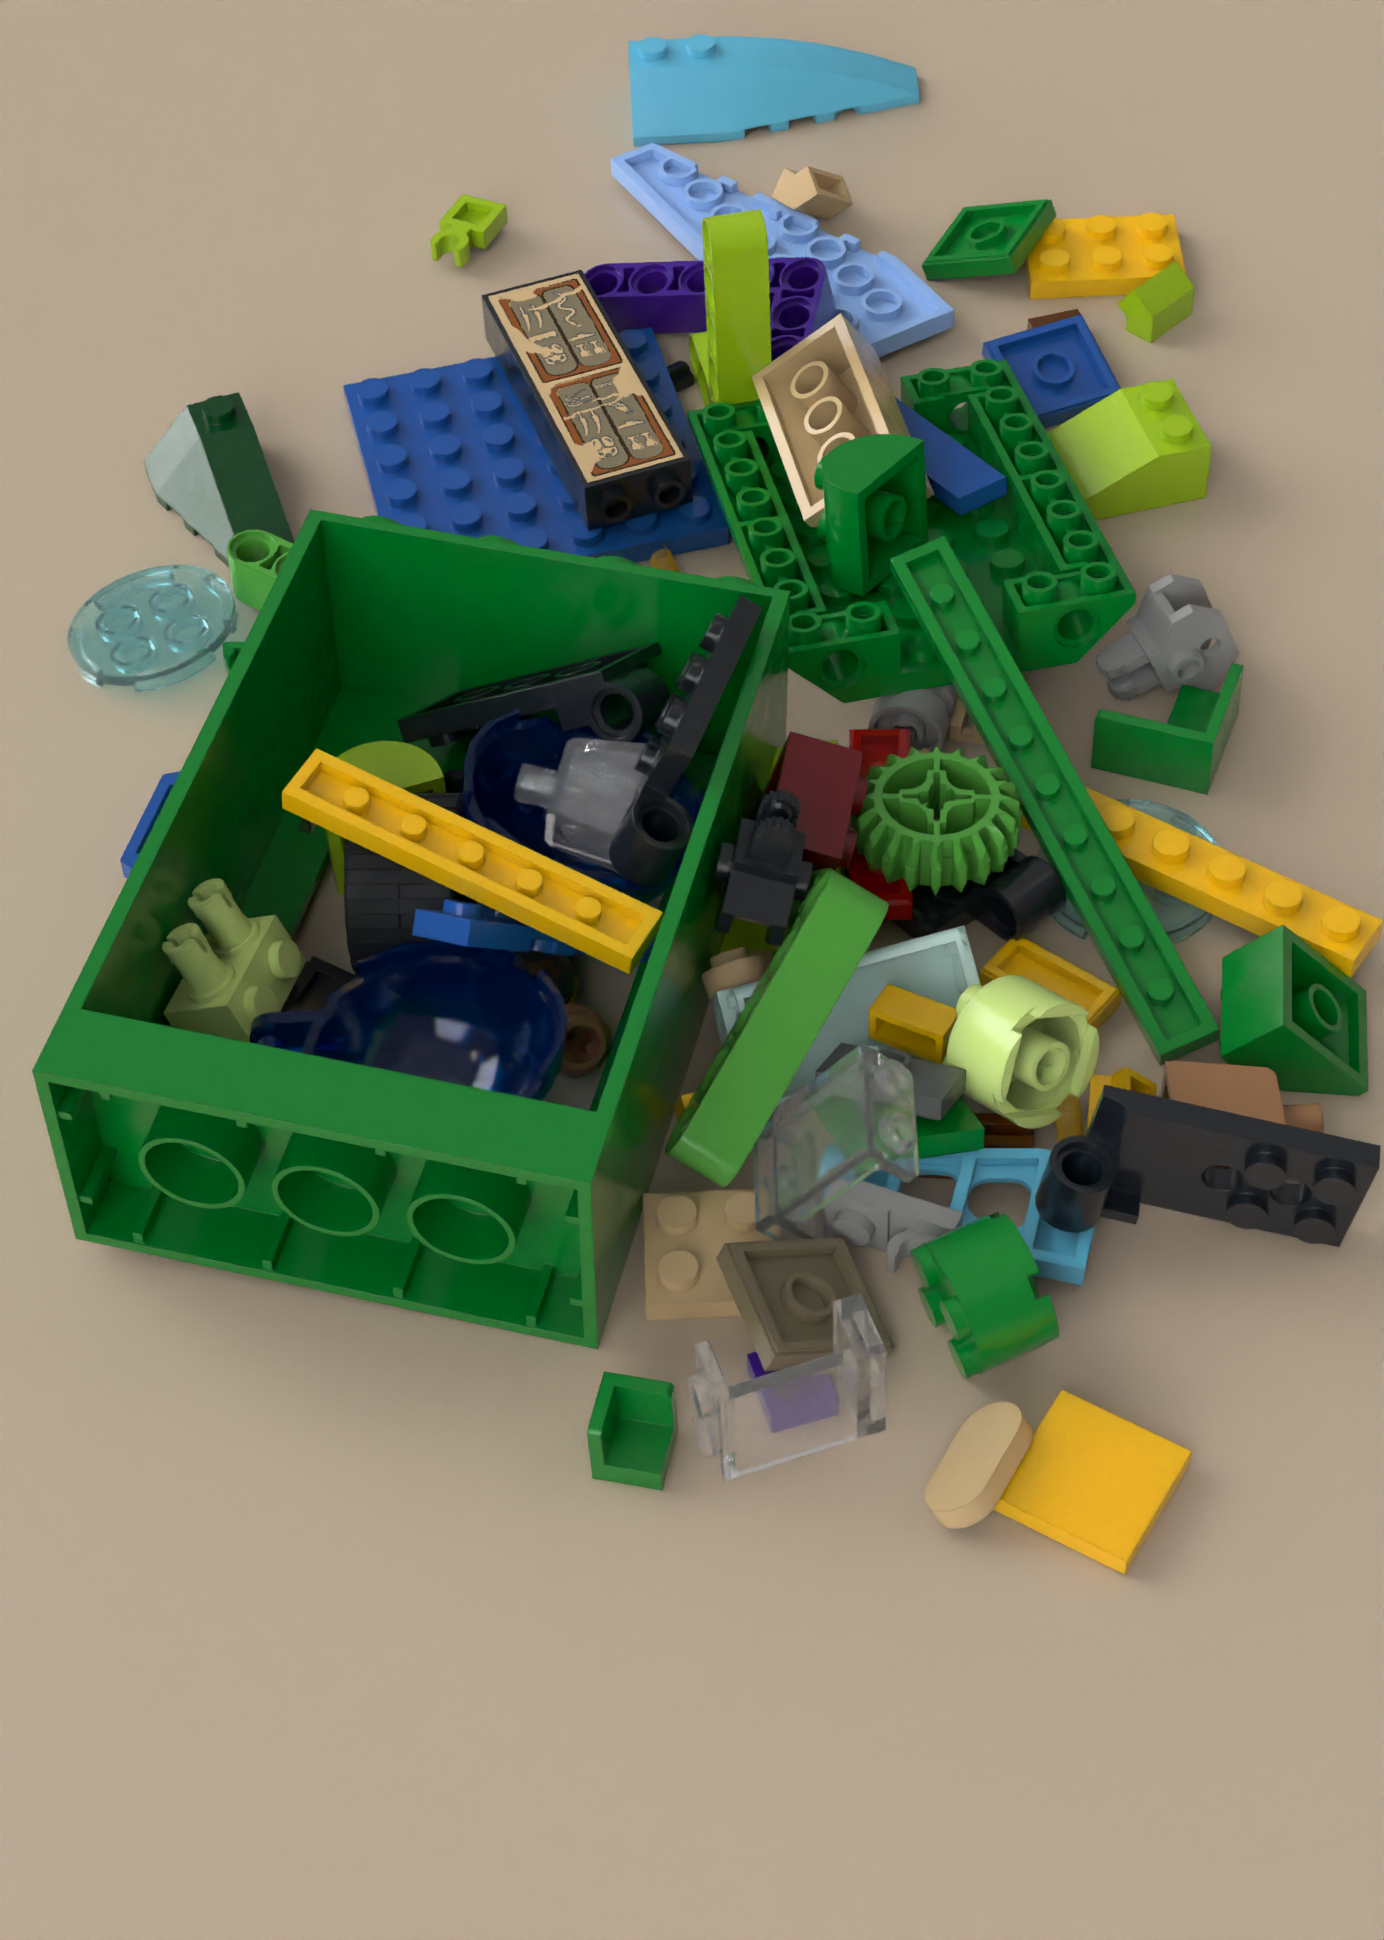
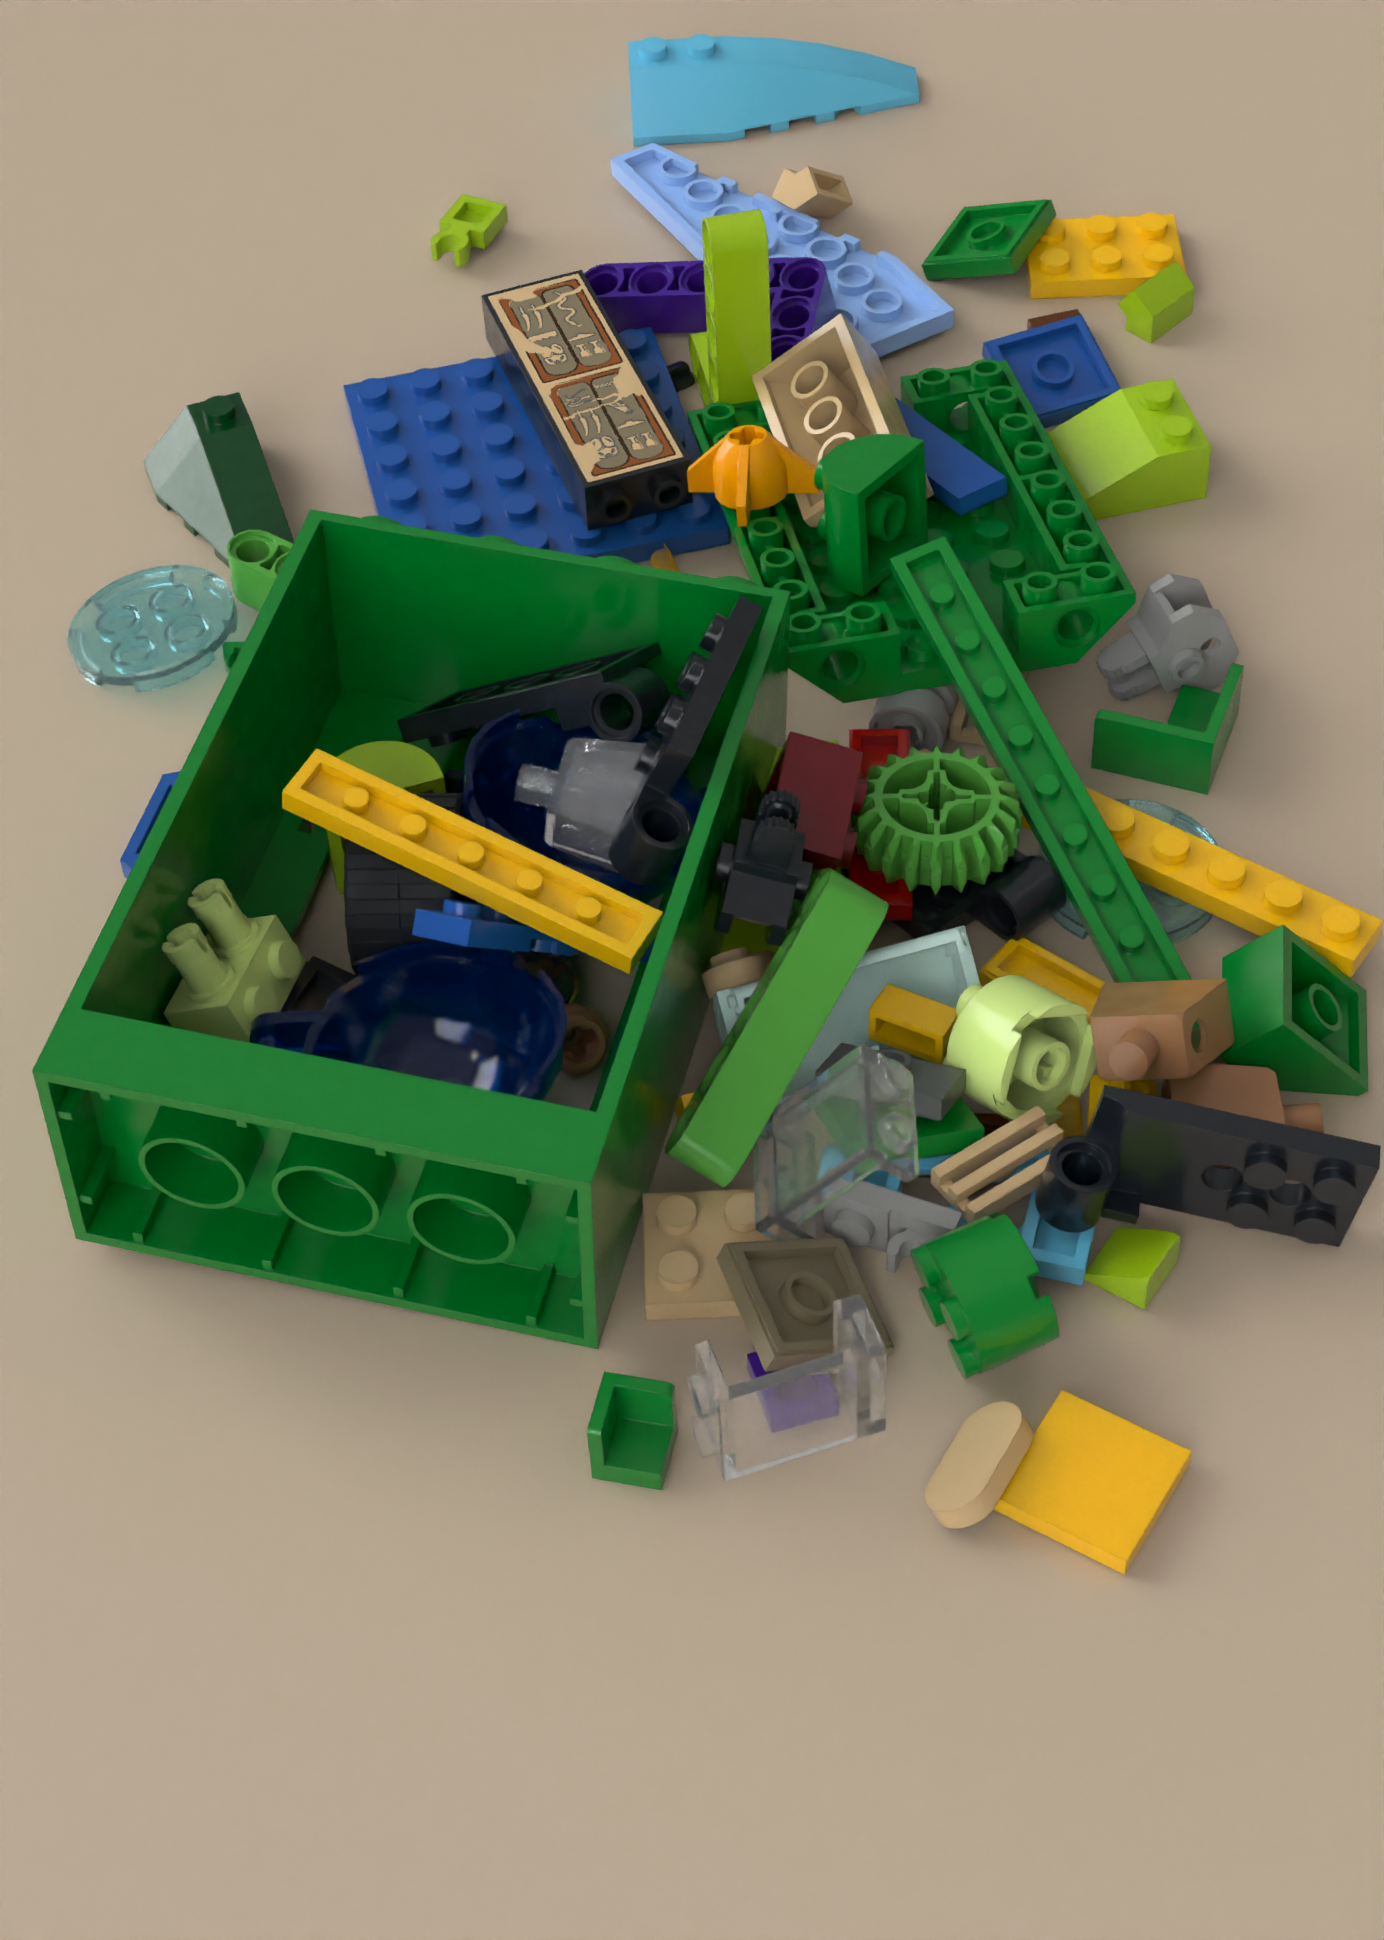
(751, 471): none -> light orange piece
(994, 1160): none -> tan tile
(1135, 1263): none -> lime slope
(1148, 1029): none -> medium nougat torso

